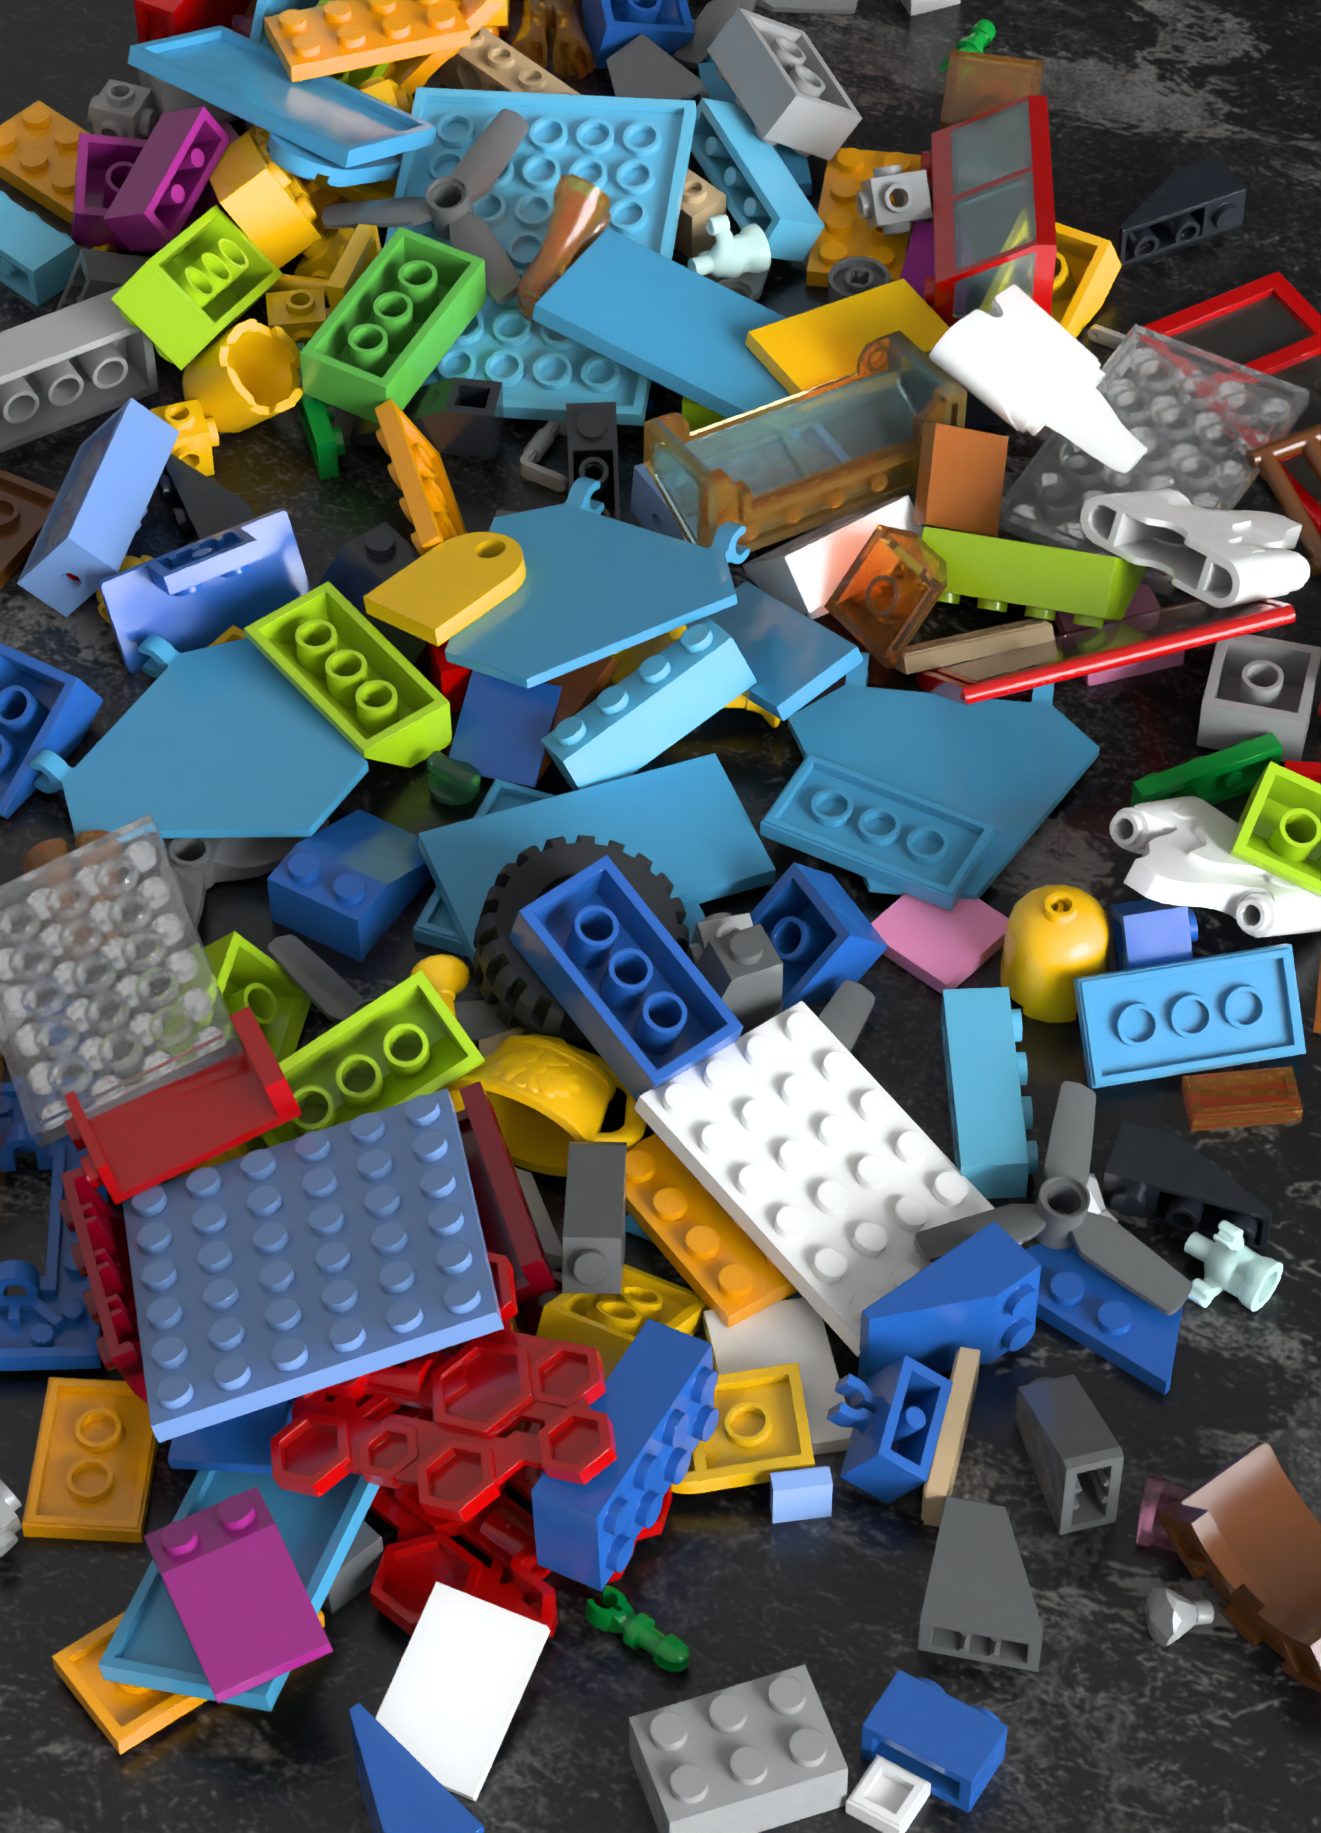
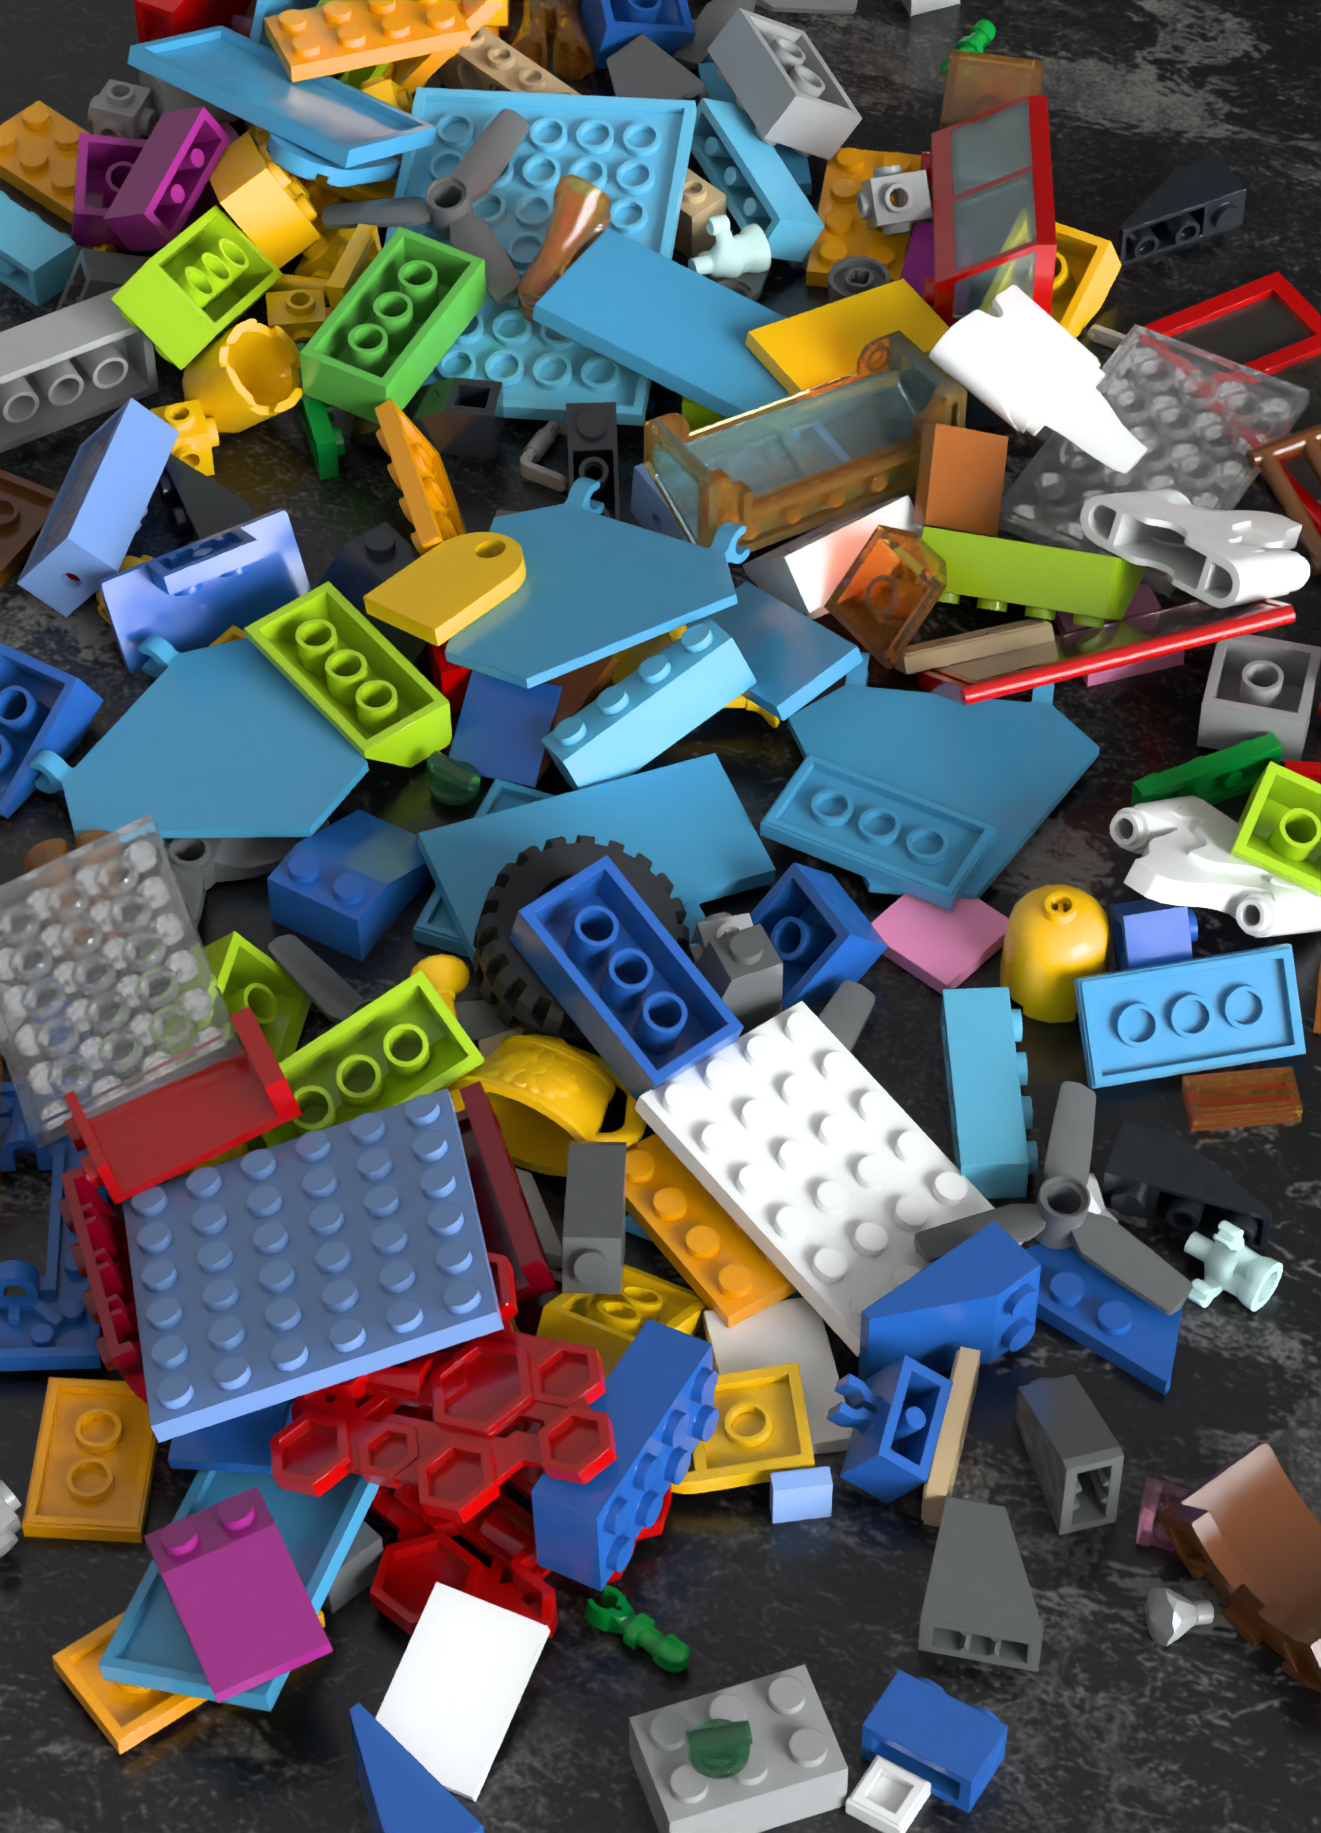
(719, 1747): none -> clear green plate

